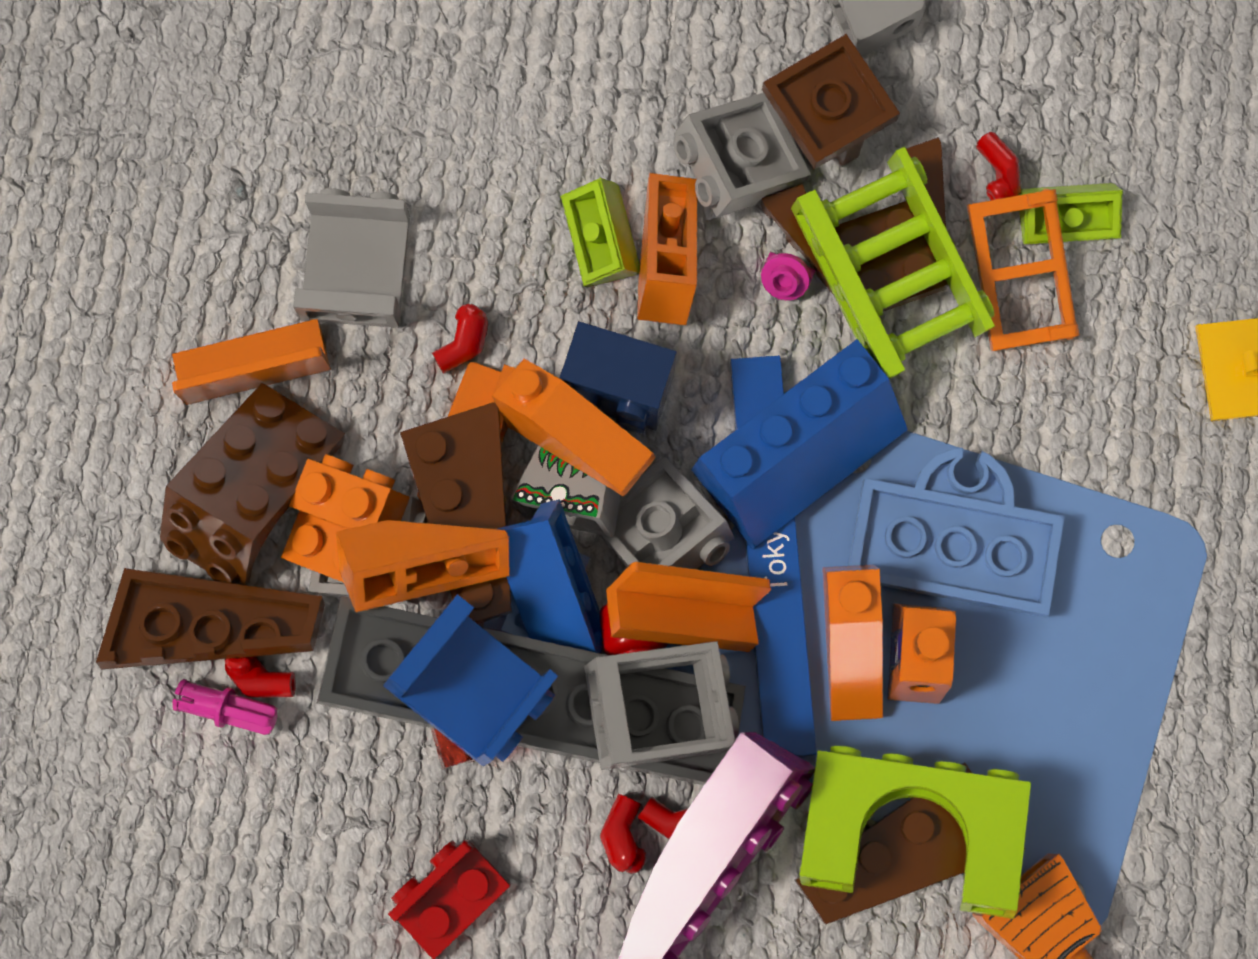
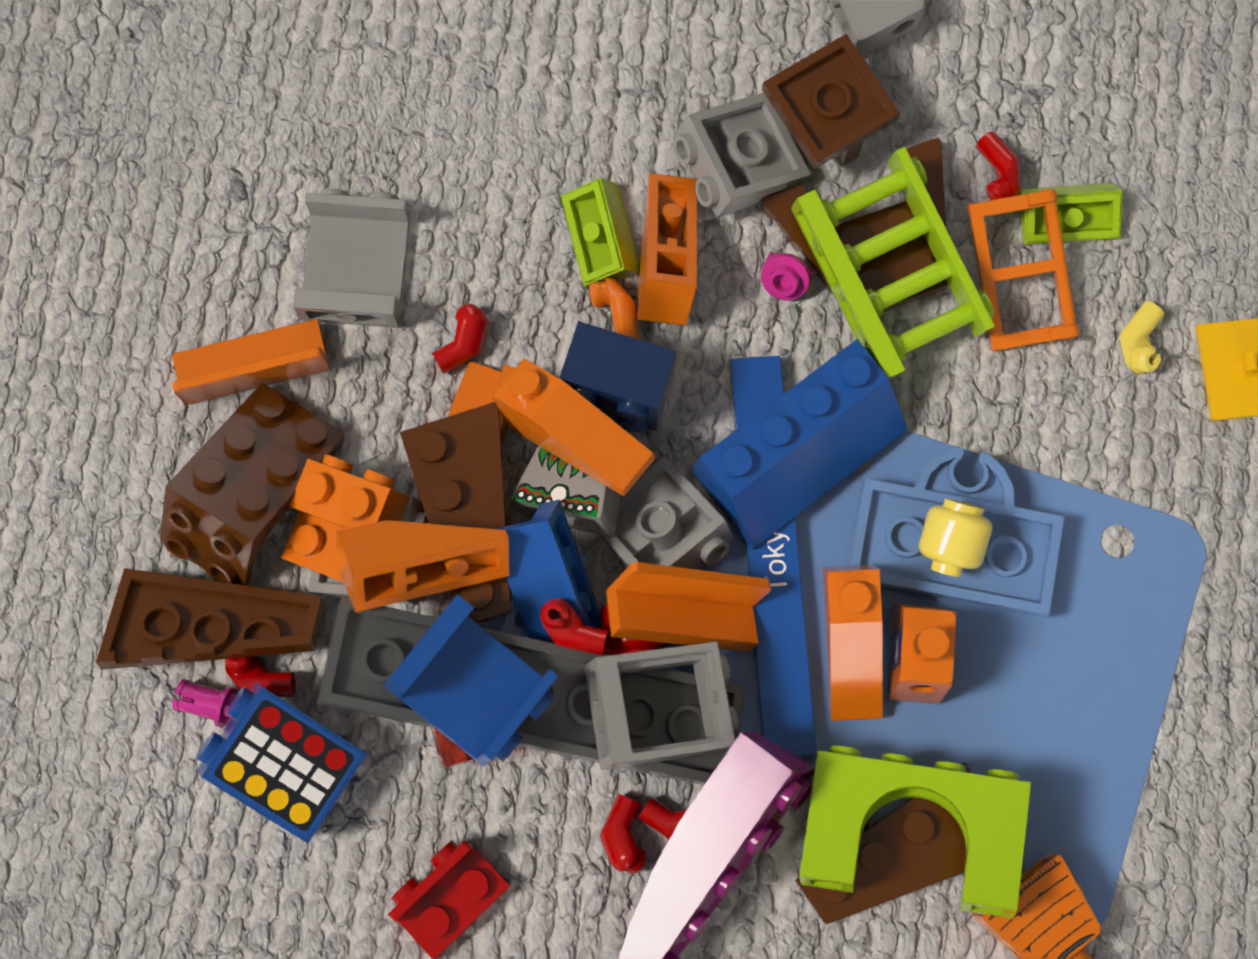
(279, 761): none -> panel
(569, 630): none -> red arm
(621, 304): none -> orange arm
(955, 537): none -> light yellow head
(1135, 339): none -> light yellow arm

